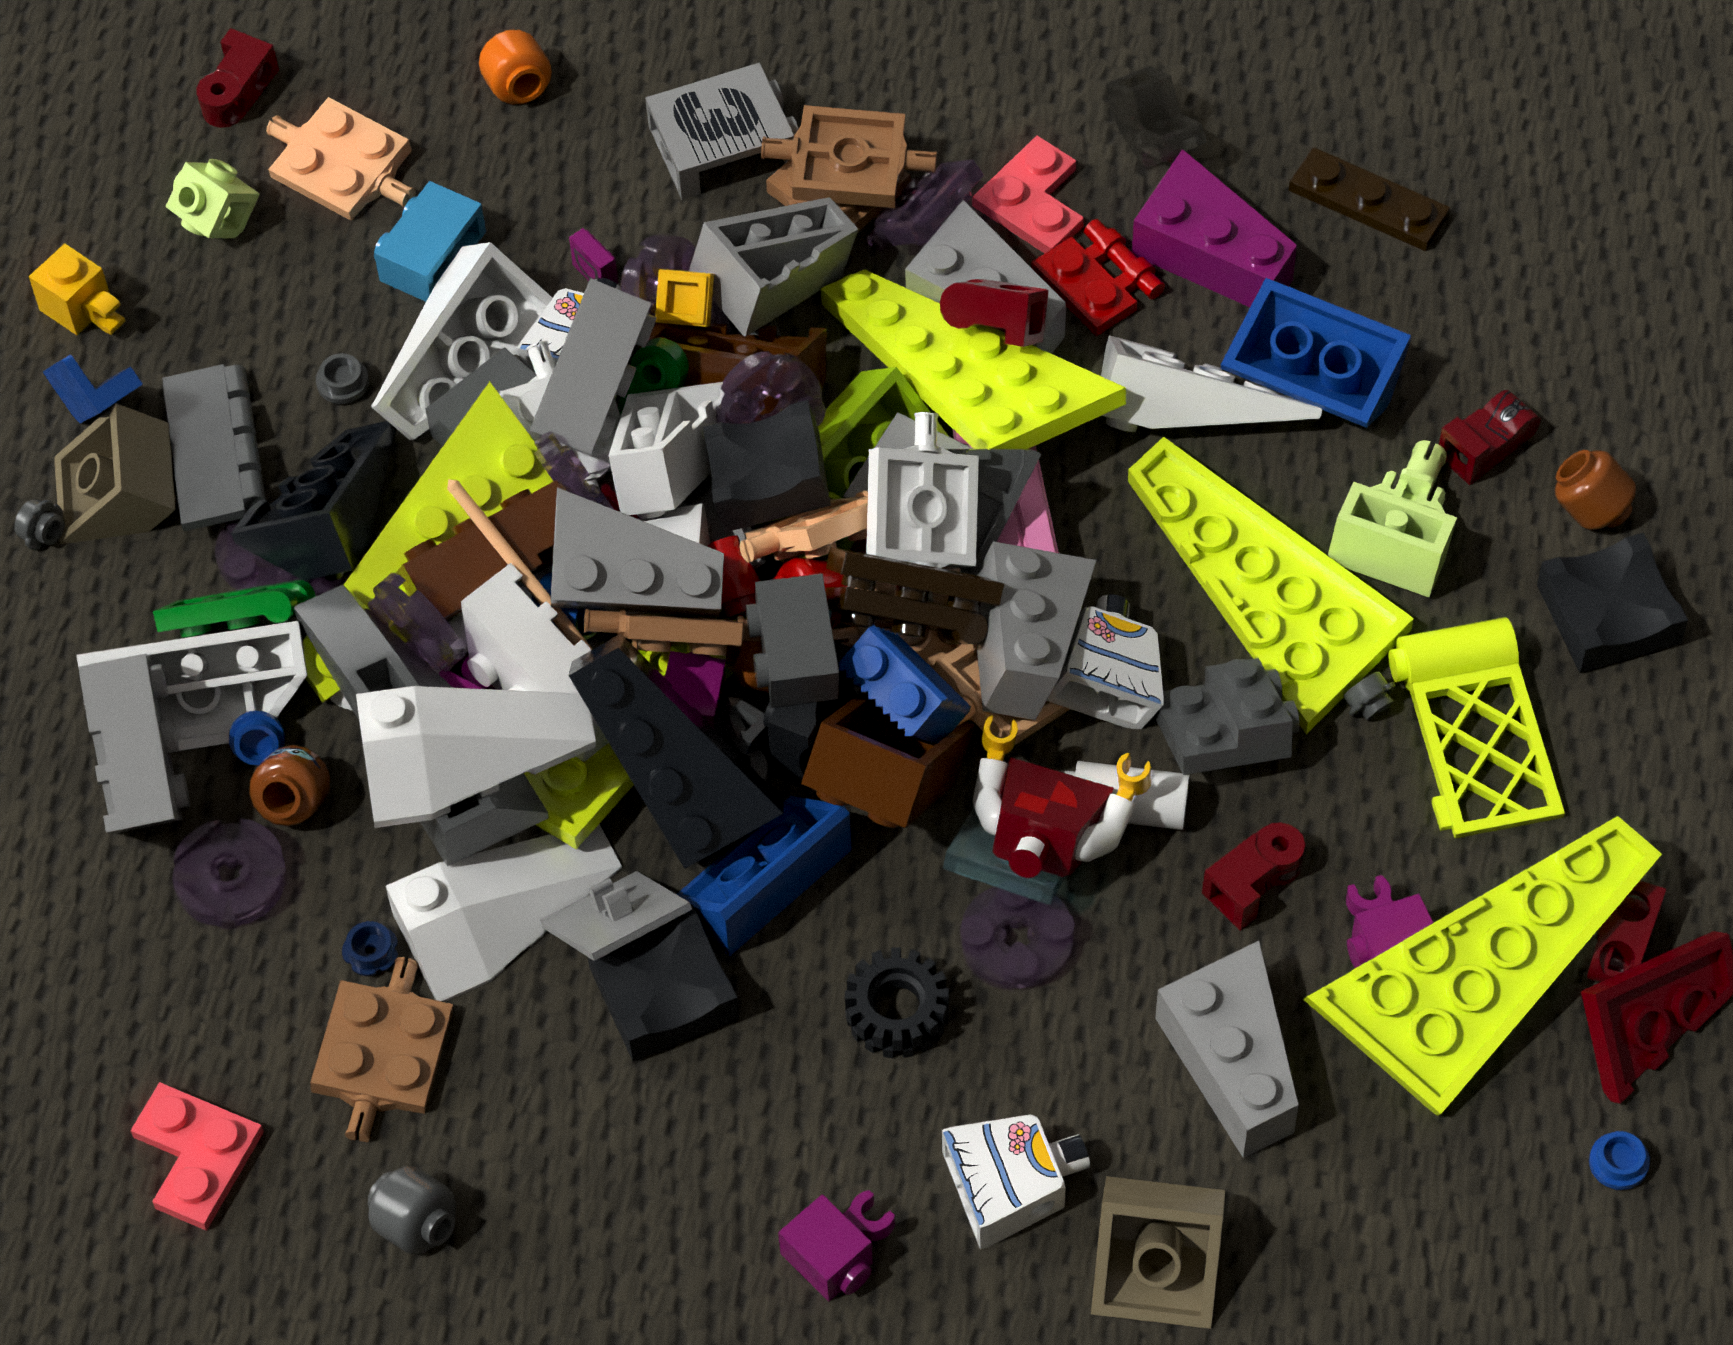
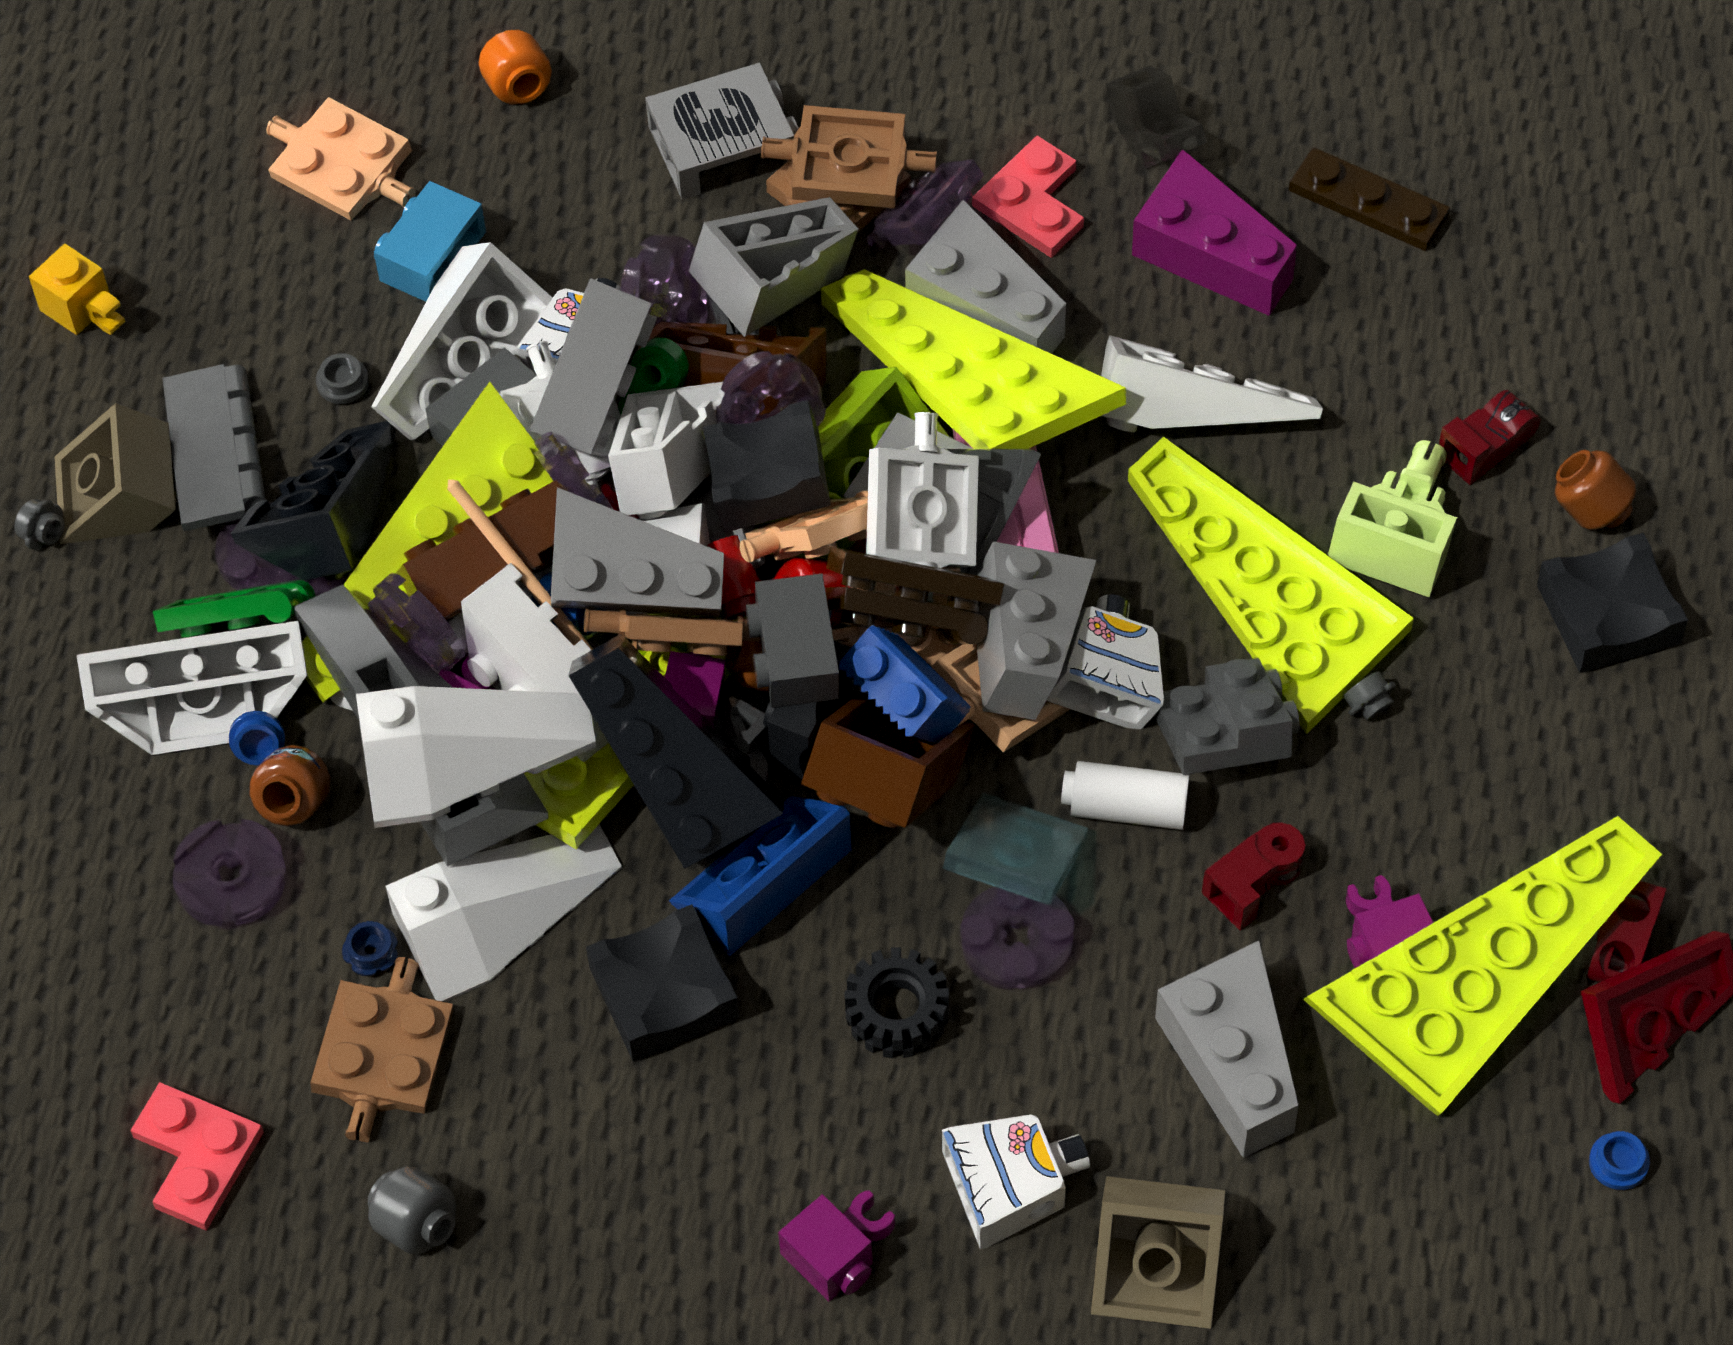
(79, 393): blue panel -> none
(133, 743): light grey wedge -> none
(212, 199): yellowish green brick -> none
(238, 79): dark red leg -> none
(592, 257): magenta tile -> none
(615, 914): light grey piece -> none
(684, 297): yellow tile -> none
(998, 305): dark red leg -> none
(1048, 816): torso -> none
(1087, 287): red plate -> none
(1318, 353): blue slope -> none
(1463, 661): neon yellow piece -> none

